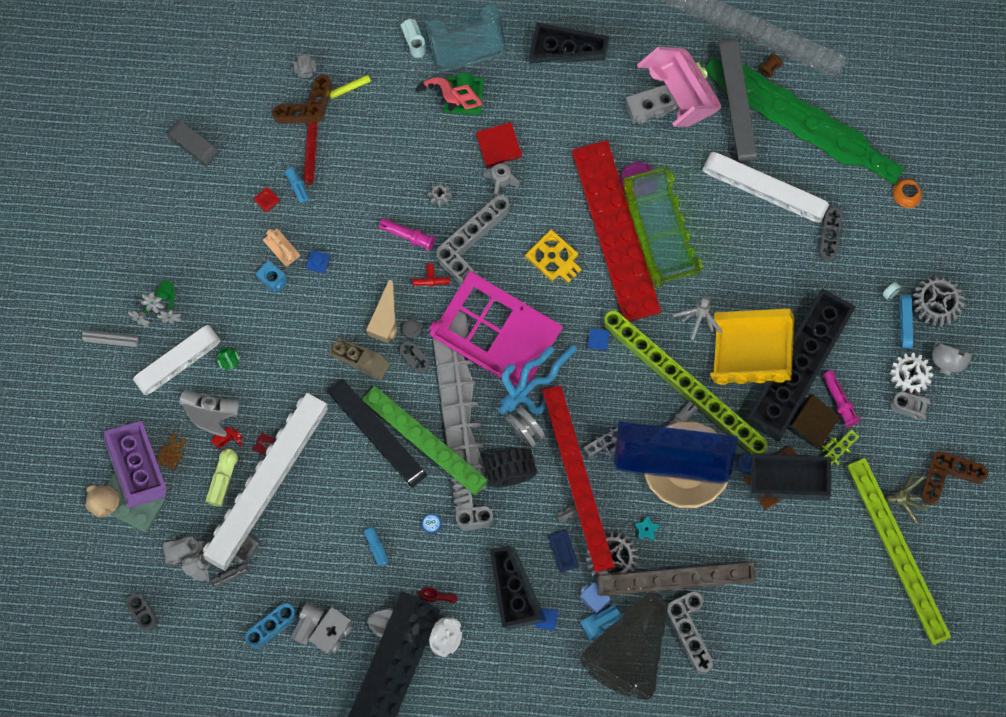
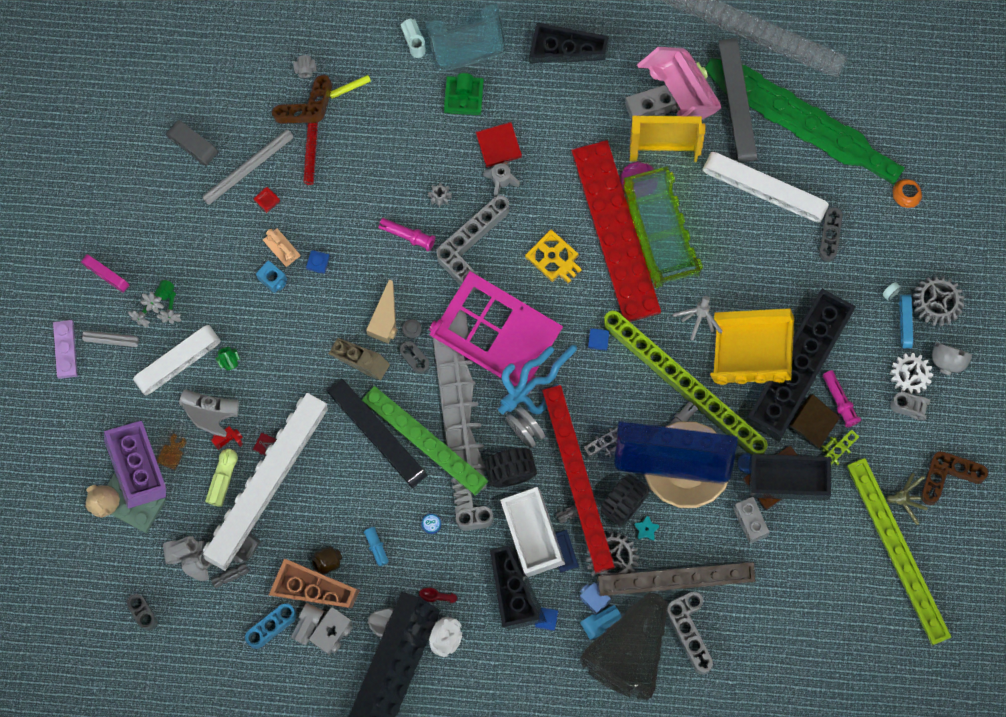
(65, 349): none -> lavender plate
(105, 273): none -> dark pink beam
(247, 167): none -> light grey axle
(297, 184): dark azure axle -> none
(308, 585): none -> nougat wedge
(326, 559): none -> dark brown head
(430, 280): red piece -> none
(450, 94): coral piece -> none
(532, 532): none -> white piece
(625, 499): none -> black tyre
(666, 134): none -> yellow panel
(751, 520): none -> light grey brick
(770, 65): reddish brown bush -> none

